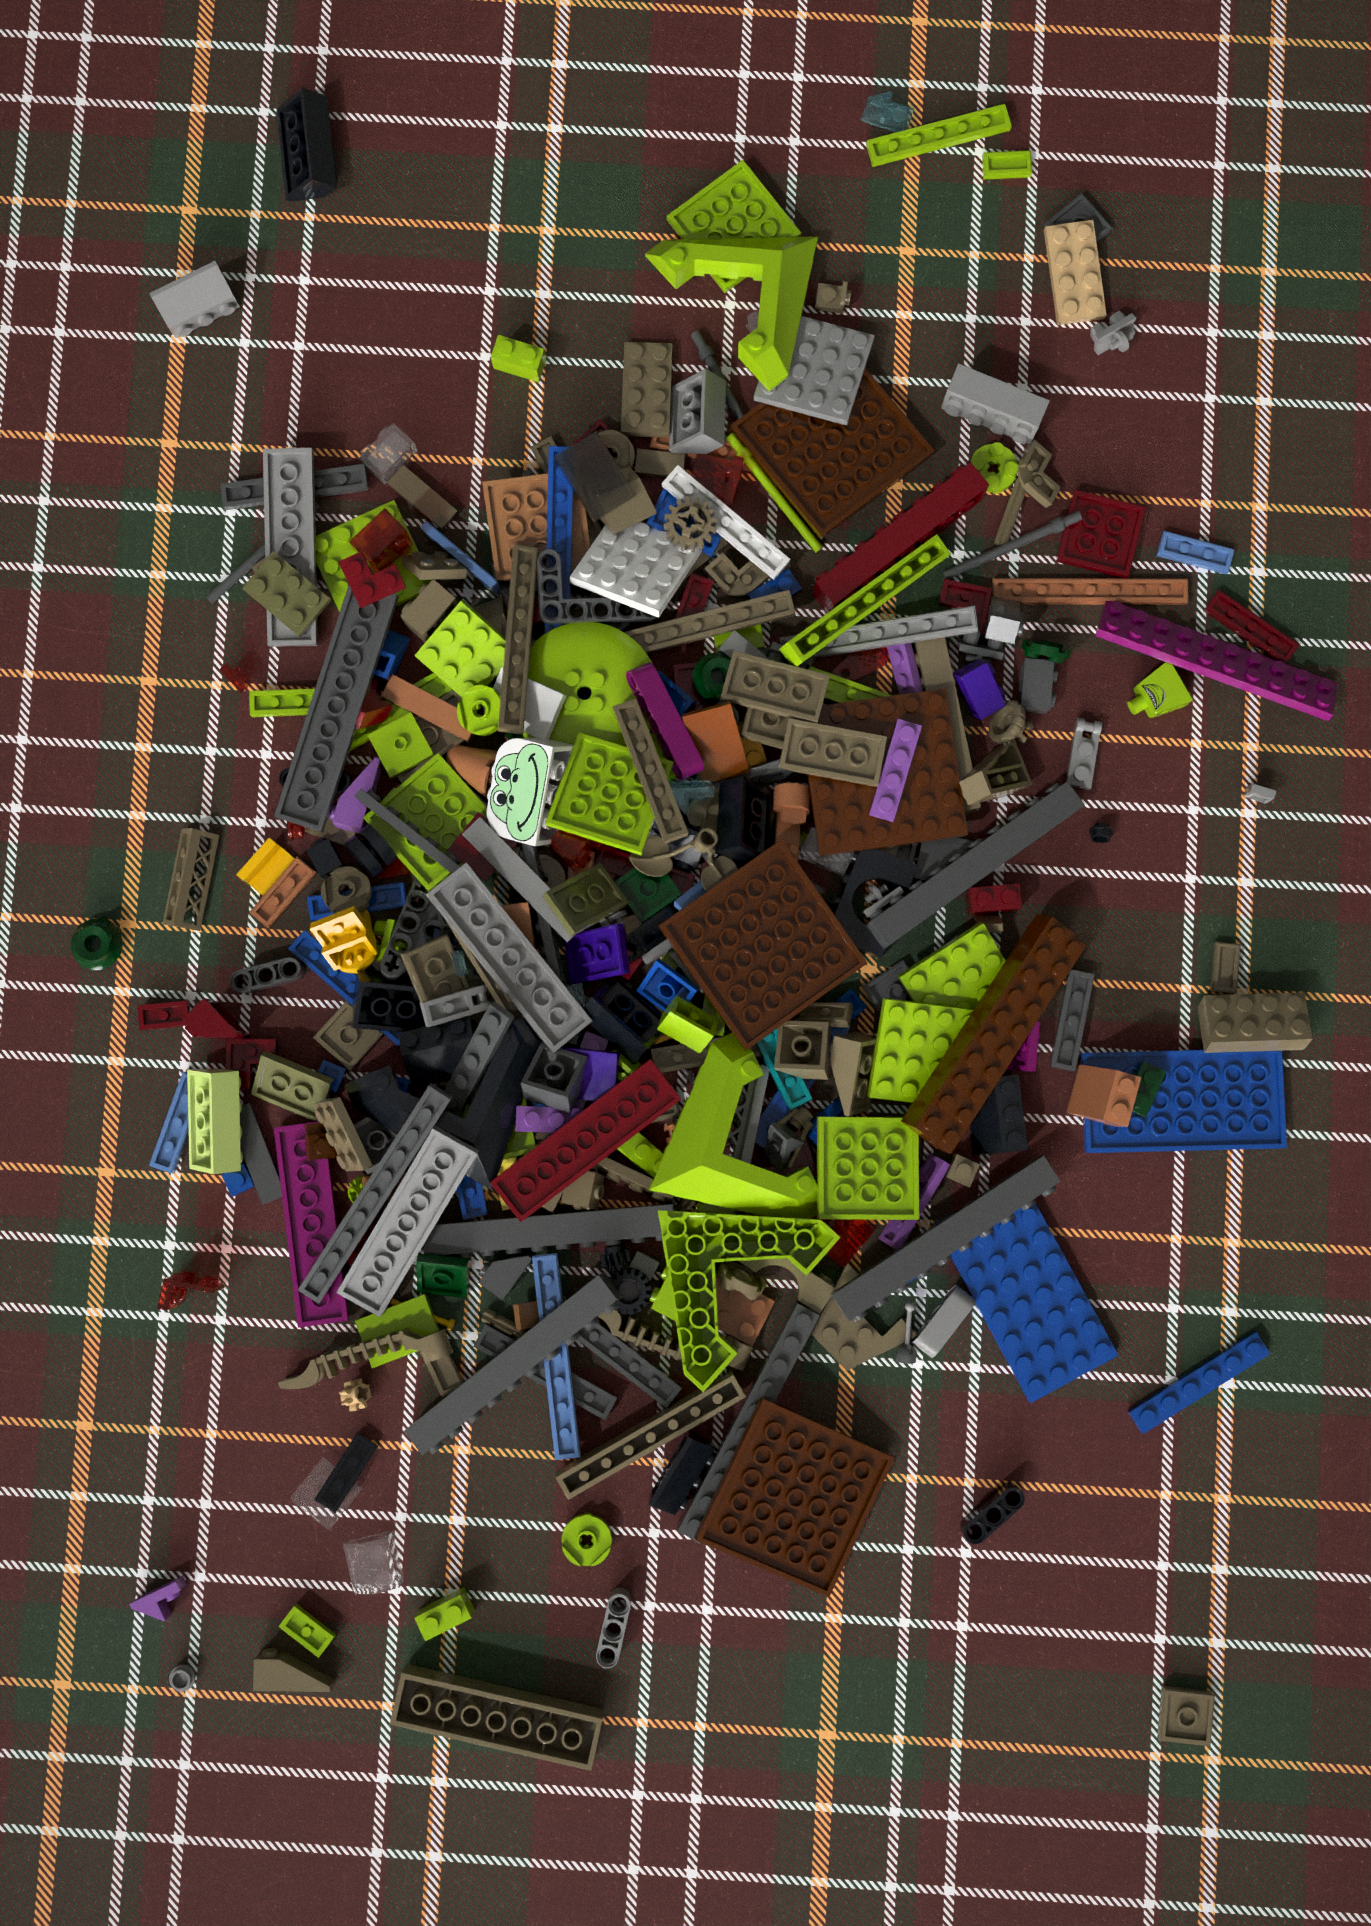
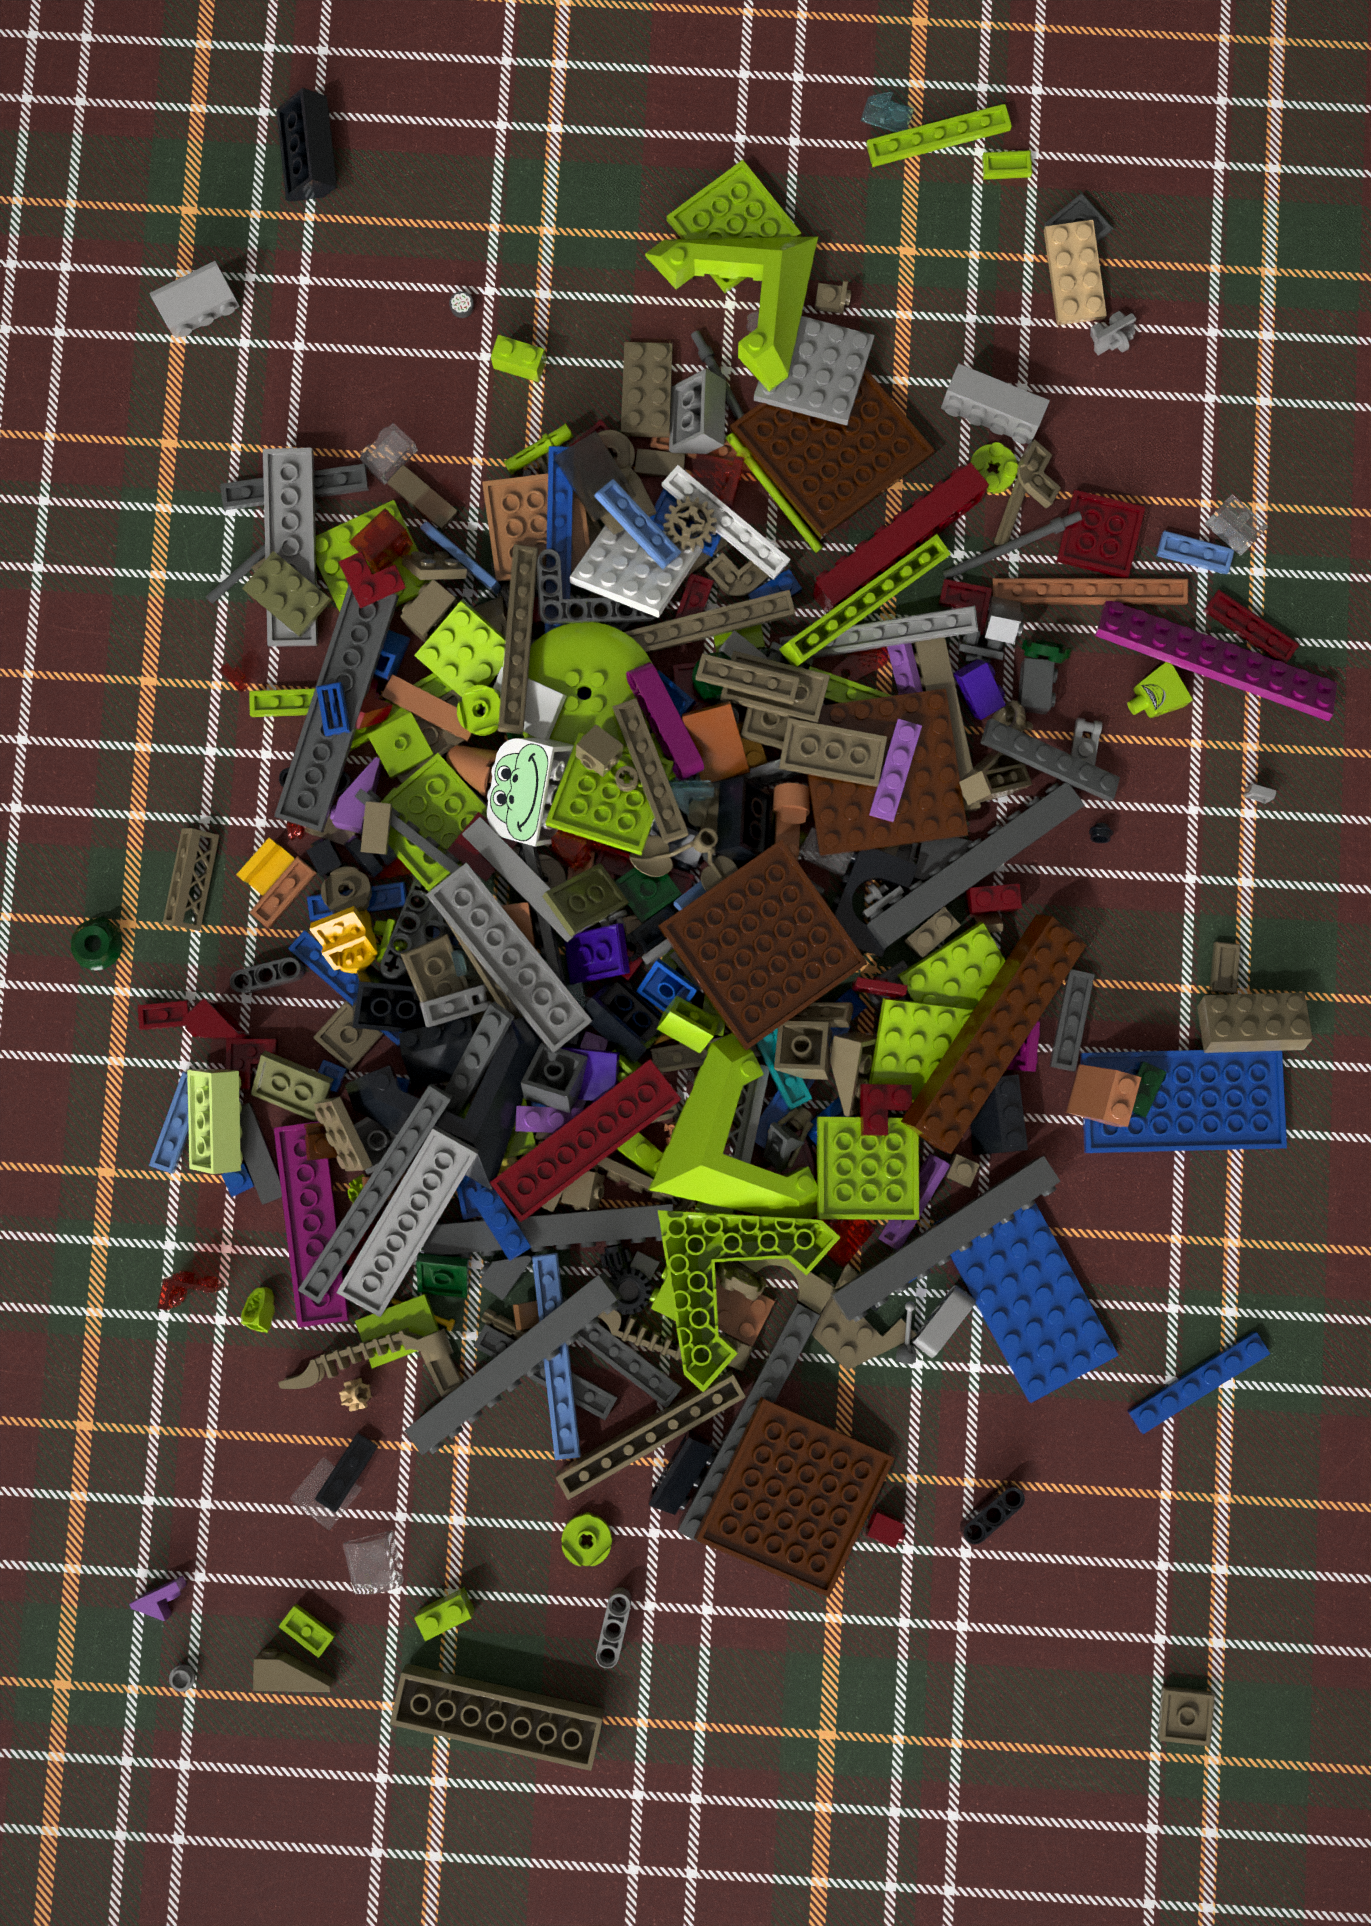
(259, 1310): none -> lime rock
(343, 709): none -> blue tile
(376, 828): none -> dark tan tile
(461, 304): none -> tile
(500, 1222): none -> blue plate
(538, 449): none -> lime pin
(599, 750): none -> dark tan head
(620, 782): none -> dark tan bush
(637, 523): none -> medium blue tile
(747, 678): none -> dark tan plate
(875, 1103): none -> dark red plate
(879, 986): none -> dark red plate
(886, 1528): none -> dark red brick
(931, 933): none -> dark tan brick
(1050, 760): none -> dark grey plate
(1236, 525): none -> clear brick

